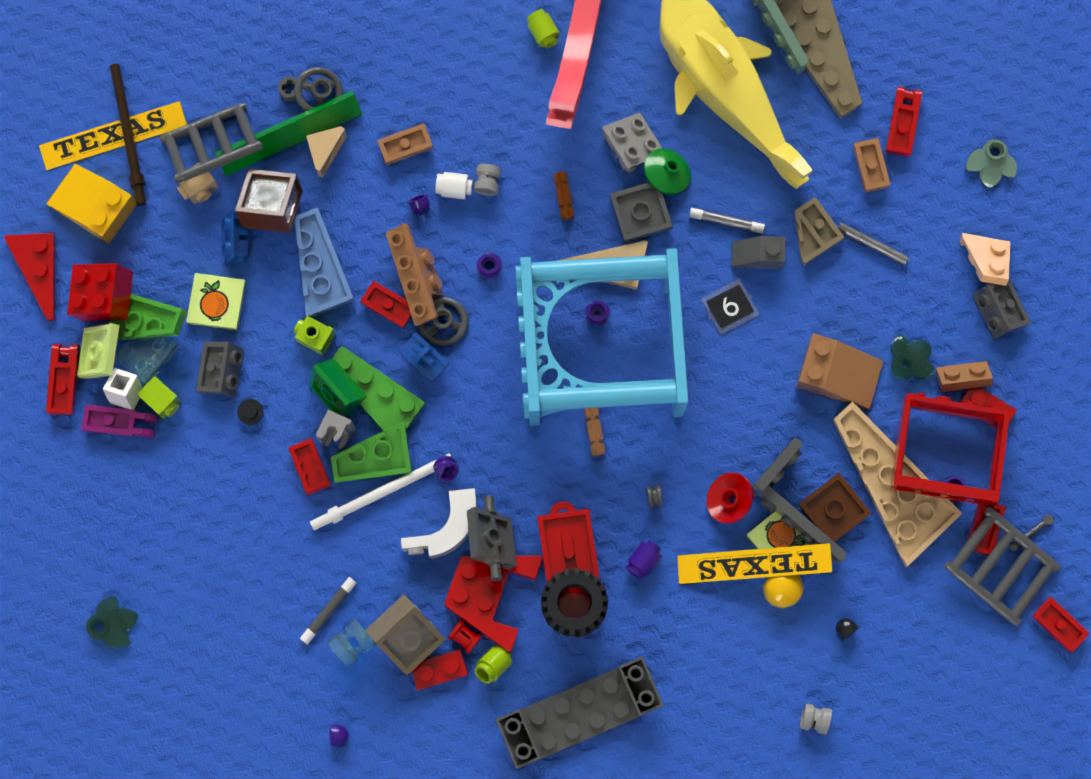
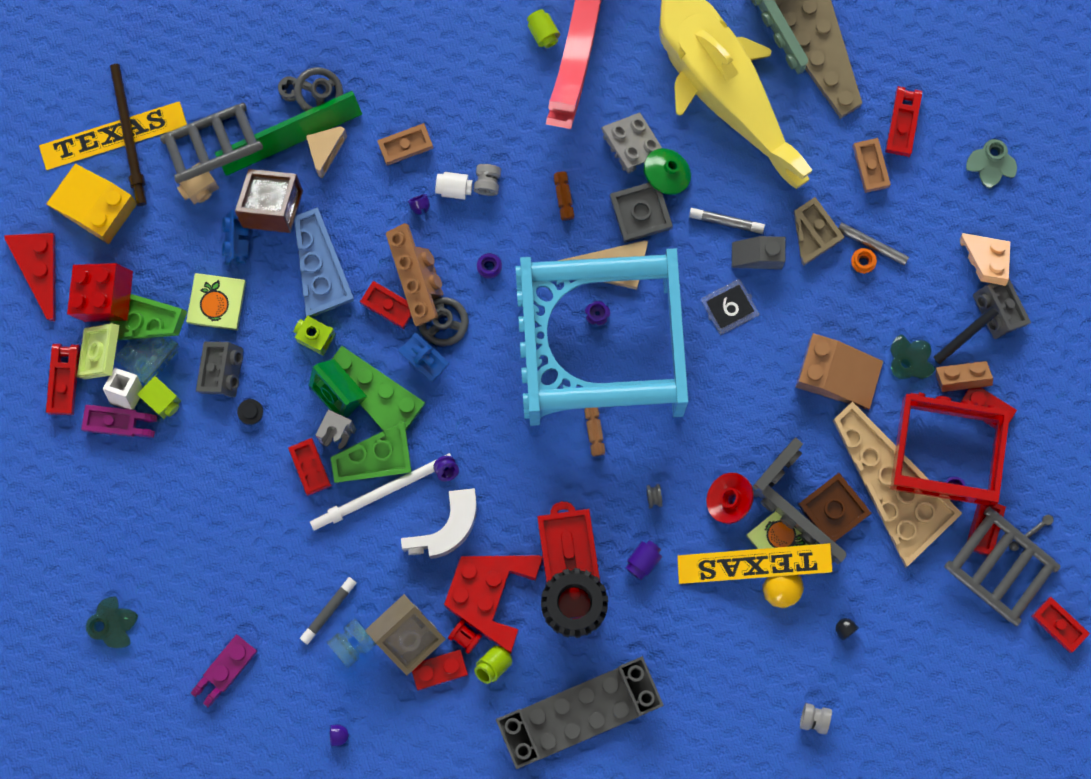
(225, 668): none -> magenta hinge
(491, 538): dark grey plate -> none
(868, 255): none -> orange plate
(964, 336): none -> black bar

